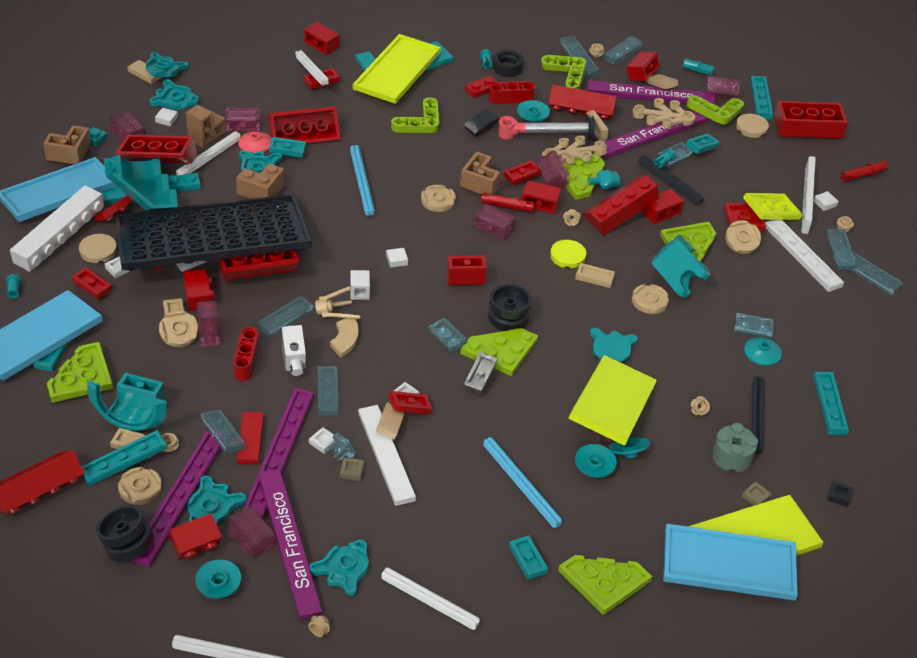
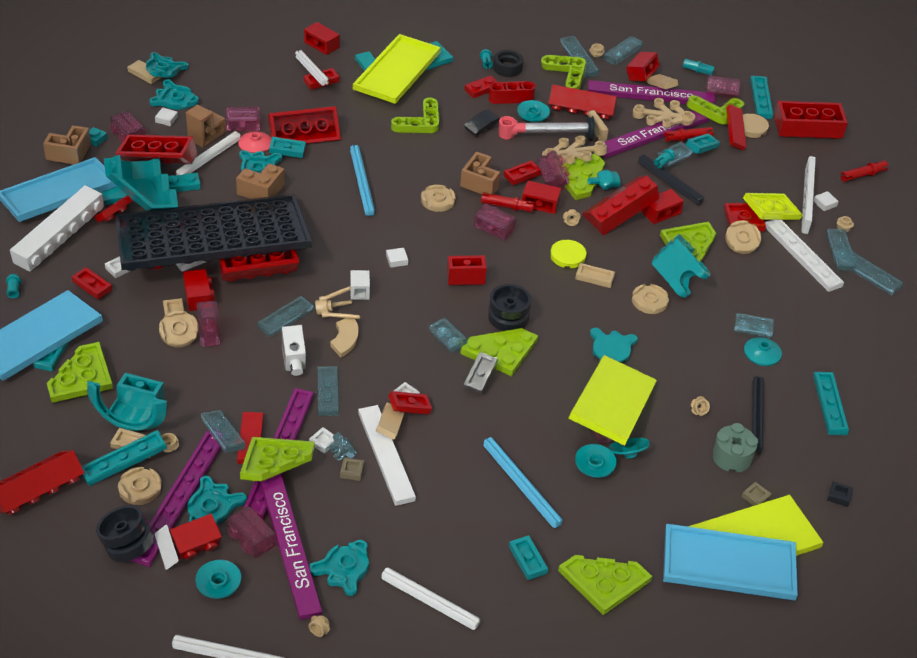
(97, 248): tan tile -> none
(166, 547): none -> white sticker
(246, 354): red beam -> none
(274, 456): none -> lime plate
(682, 134): none -> red pin
(736, 127): none -> red tile

